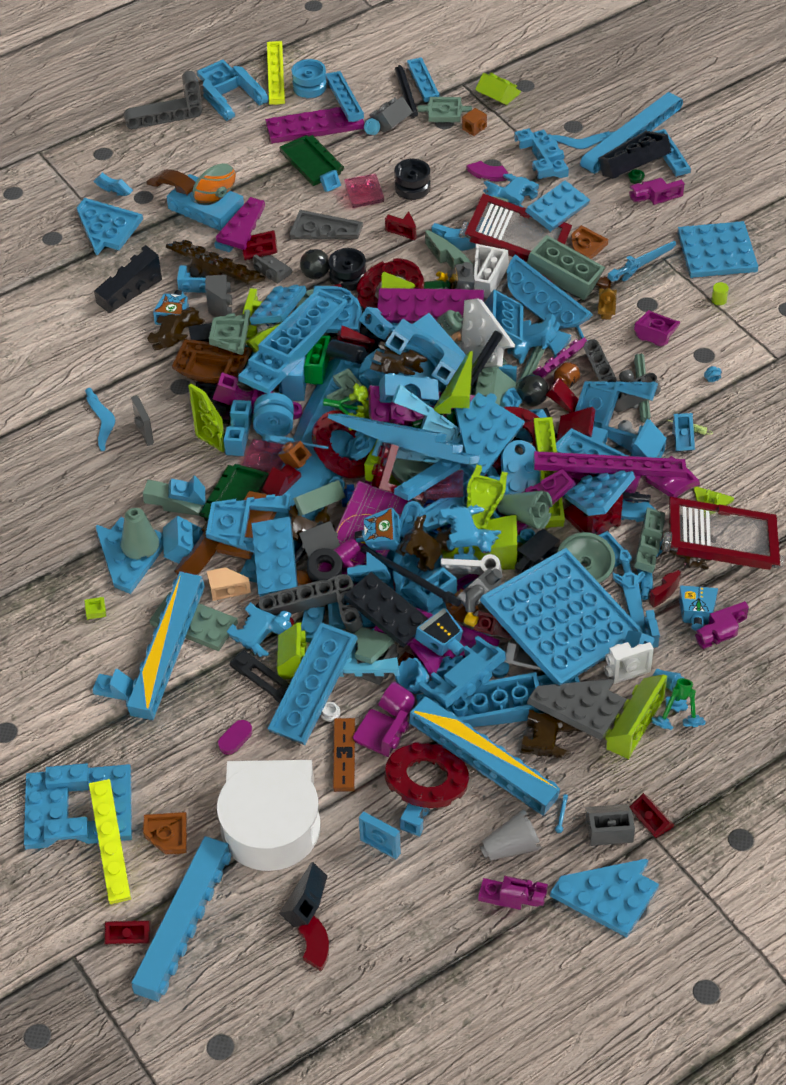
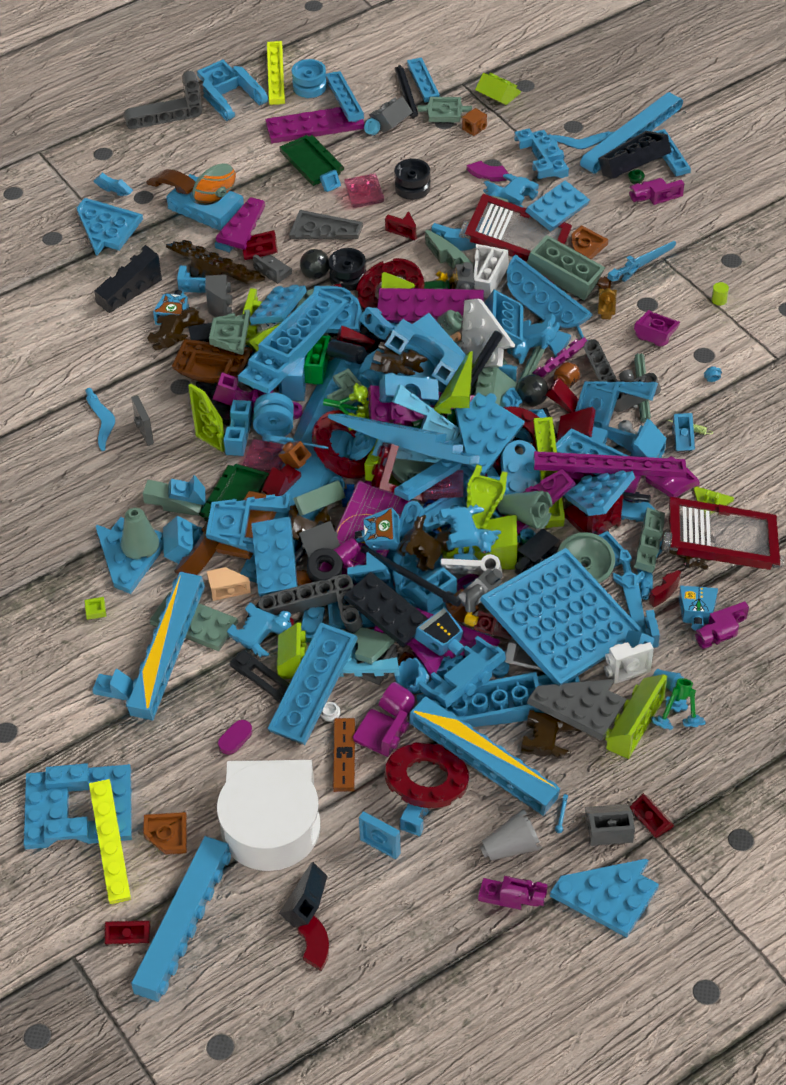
(717, 249): dark azure plate -> none

